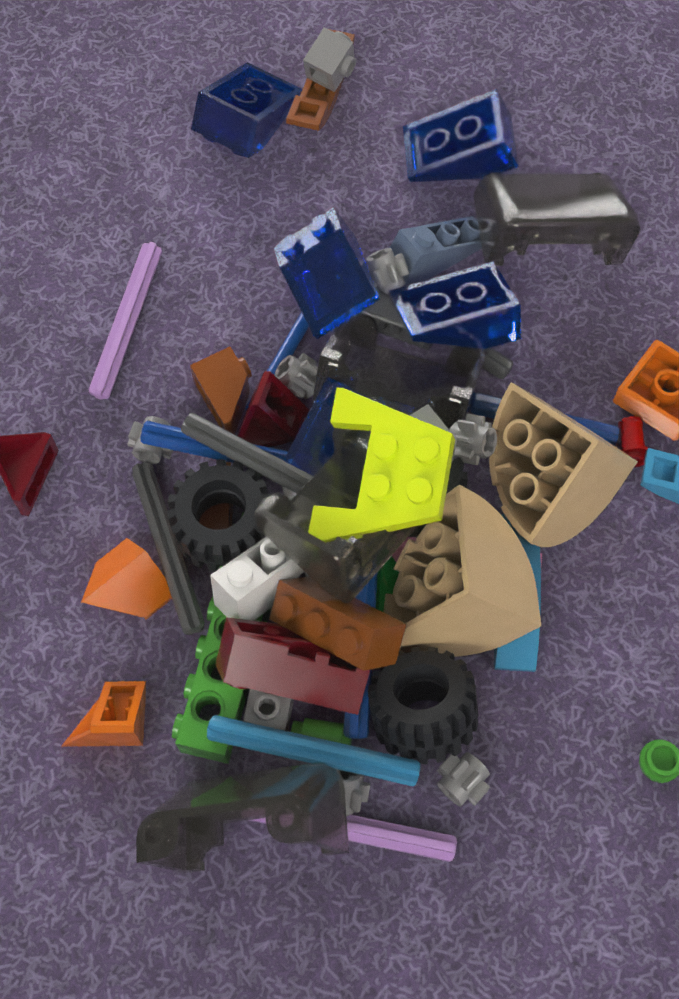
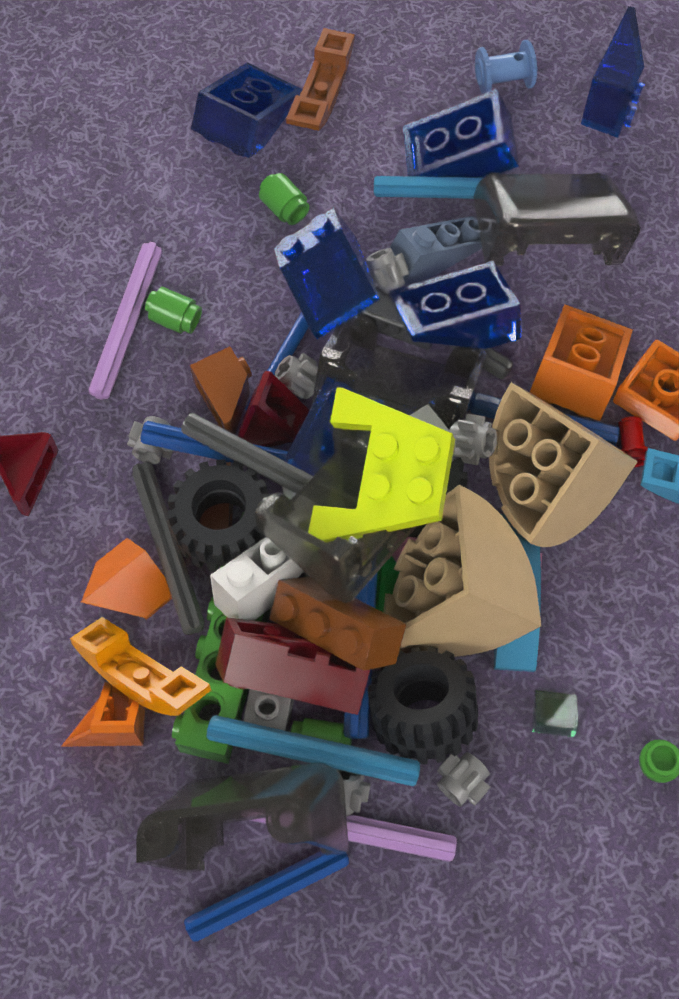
(135, 673): none -> light orange slope
(173, 310): none -> bright green brick
(263, 894): none -> blue axle
(283, 198): none -> bright green brick
(330, 59): light grey brick -> none
(425, 187): none -> dark azure axle
(506, 67): none -> medium blue hose
(555, 713): none -> slope
(582, 363): none -> orange slope
(617, 81): none -> clear blue slope

